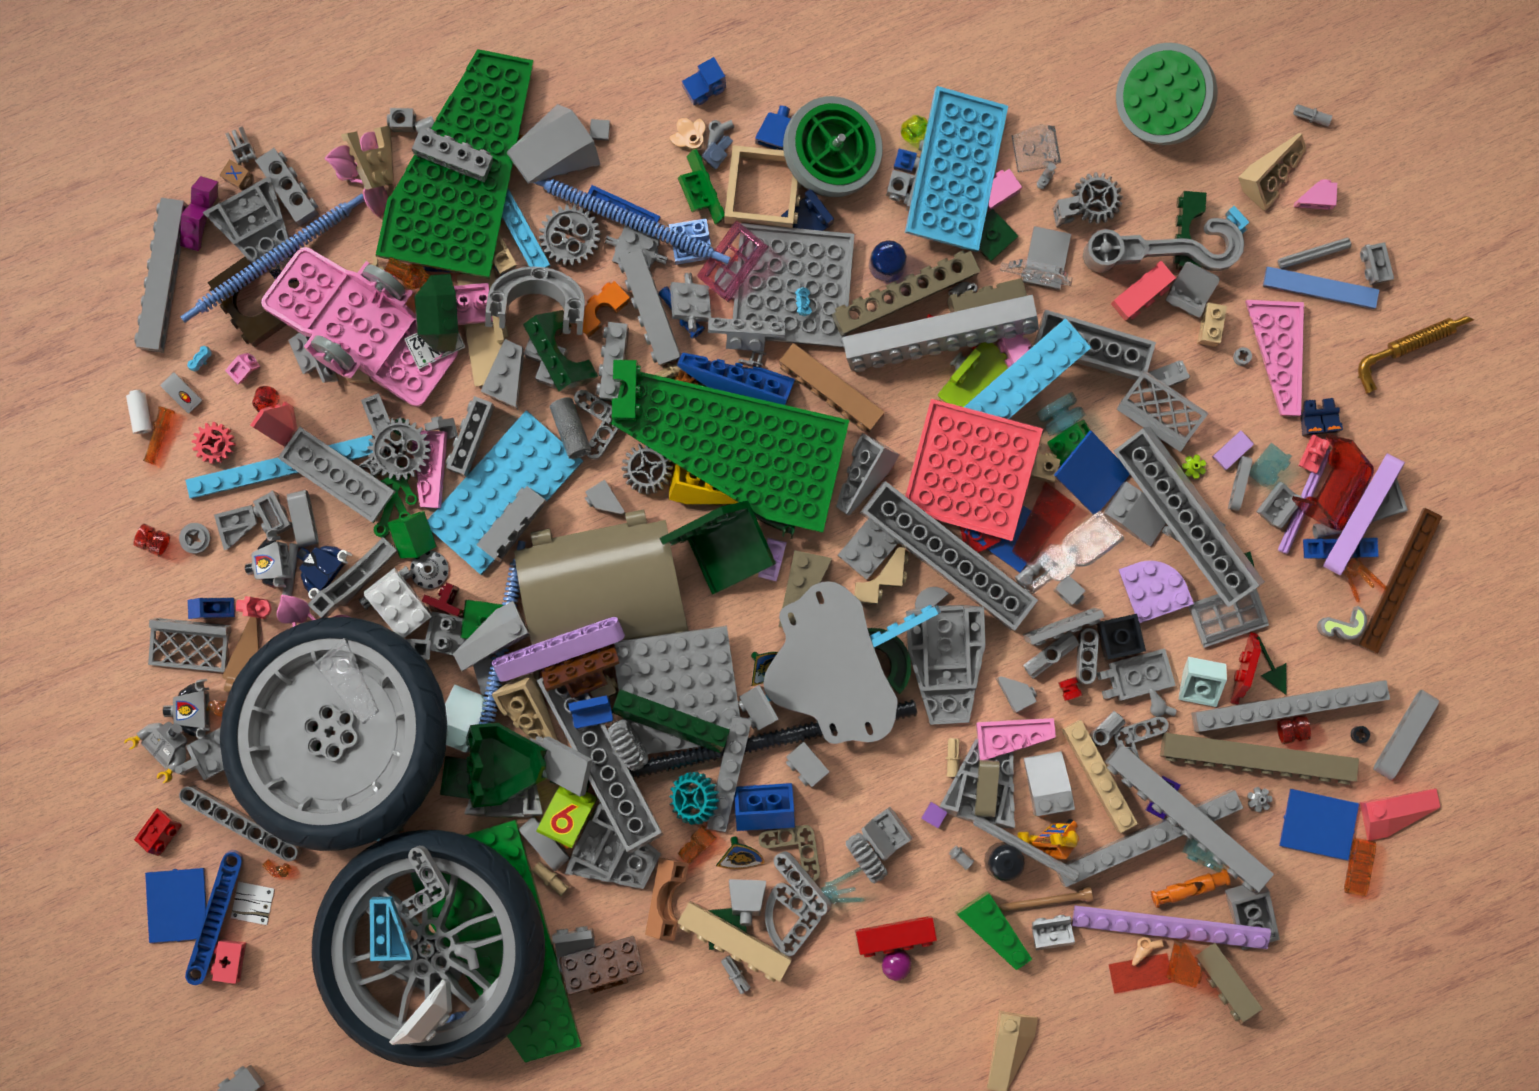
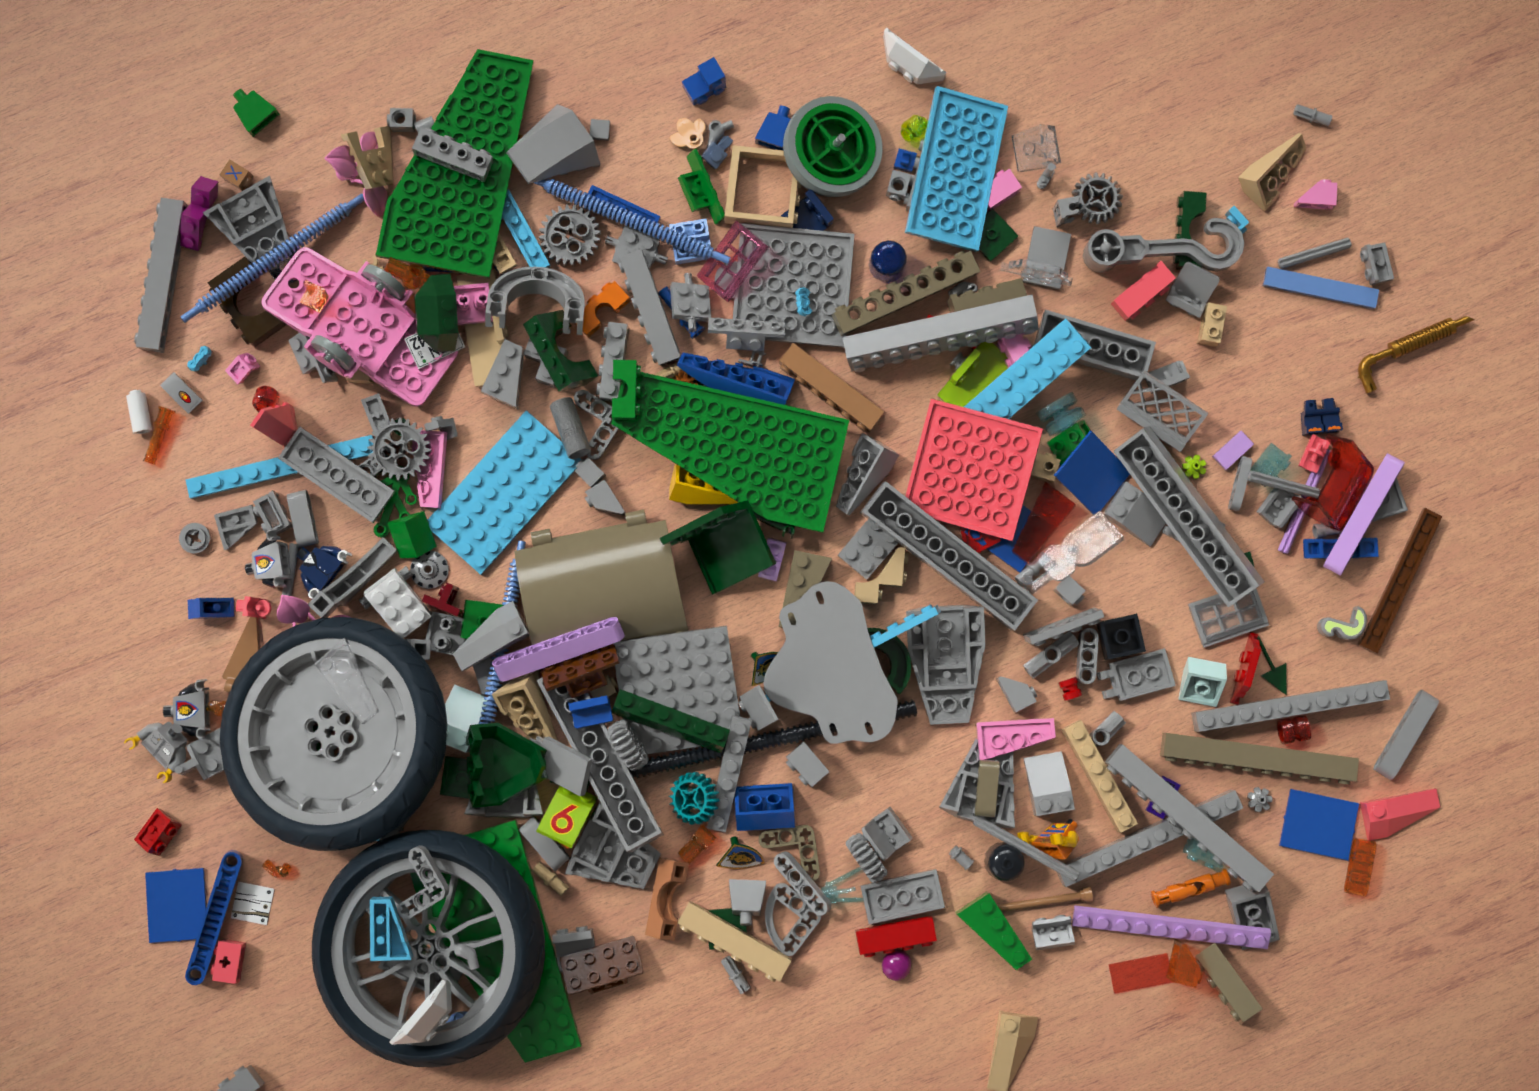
(150, 539): clear red wheel -> none
(192, 628): light grey fence -> none
(217, 450): coral gear -> none
(231, 822): light grey beam -> none
(241, 147): light grey arm -> none
(254, 111): none -> green torso
(268, 164): light grey brick -> none
(314, 296): none -> clear orange panel
(470, 436): light grey brick -> none
(511, 523): light grey wedge -> none
(589, 472): none -> light grey brick
(638, 471): light grey gear -> none
(902, 896): none -> light grey plate
(909, 61): none -> white wedge
(929, 596): light grey tile -> none
(934, 815): medium lavender tile -> none
(953, 757): tan axle -> none
(1132, 737): light grey beam -> none
(1144, 948): light nougat animal -> none
(1154, 589): lavender plate -> none
(1159, 706): light grey animal -> none
(1166, 94): green wheel -> none
(1240, 362): light grey bush -> none
(1280, 340): bright pink wing -> none
(1283, 484): none -> light grey axle
(1355, 568): clear orange plant -> none
(1356, 738): black bush -> none

